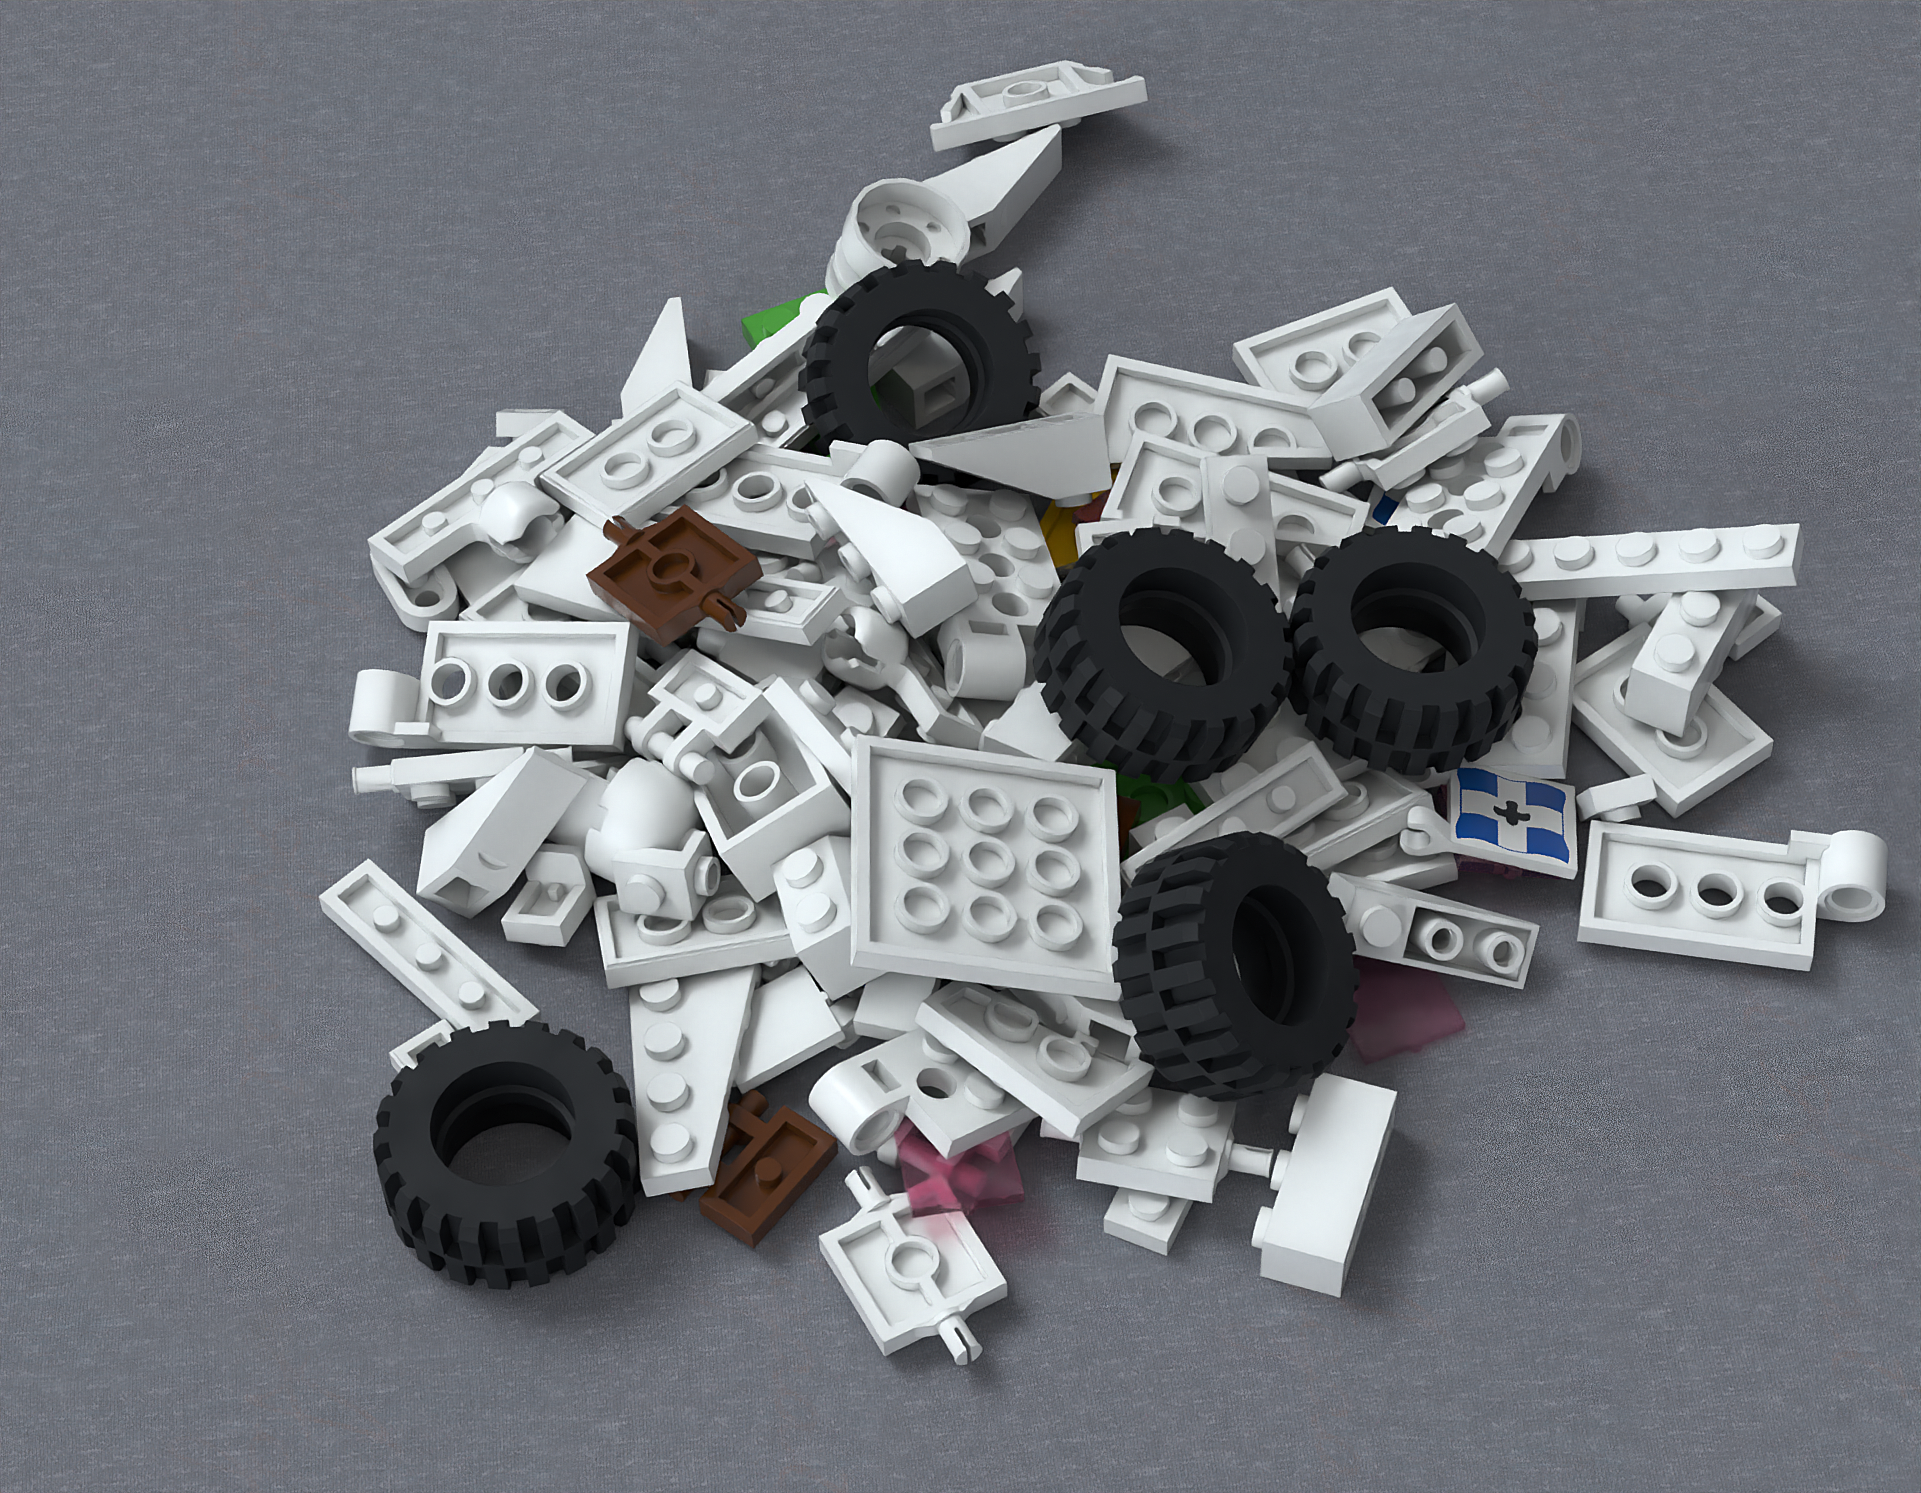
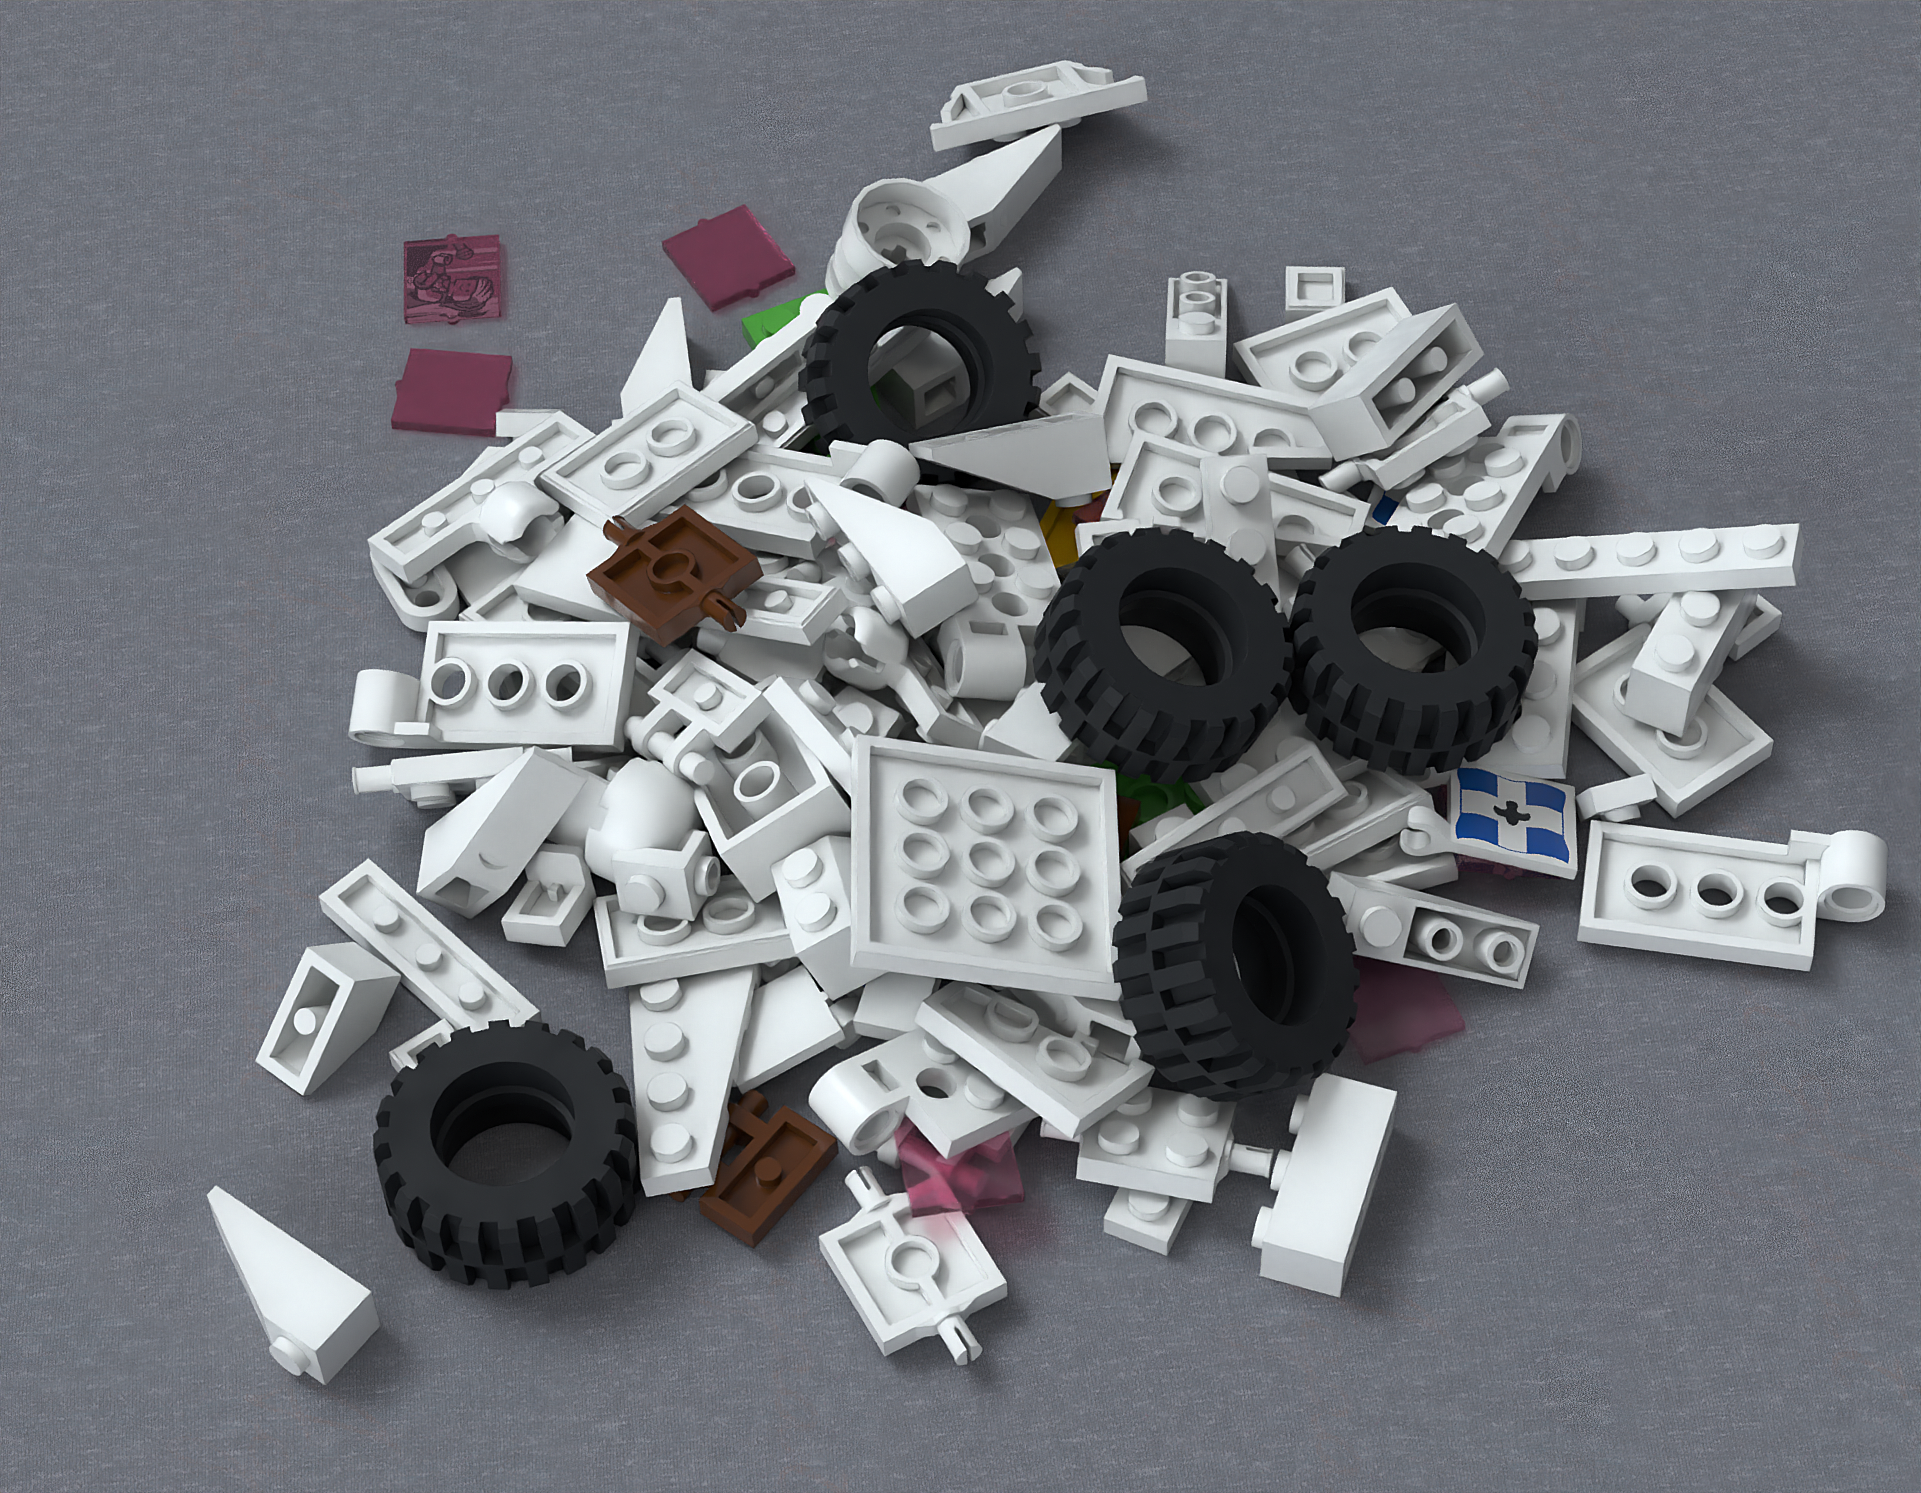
(303, 1302): none -> white slope
(326, 1014): none -> white slope
(451, 392): none -> clear pink piece
(452, 279): none -> clear pink piece
(728, 258): none -> clear pink piece
(1197, 324): none -> white slope
(1312, 290): none -> white tile

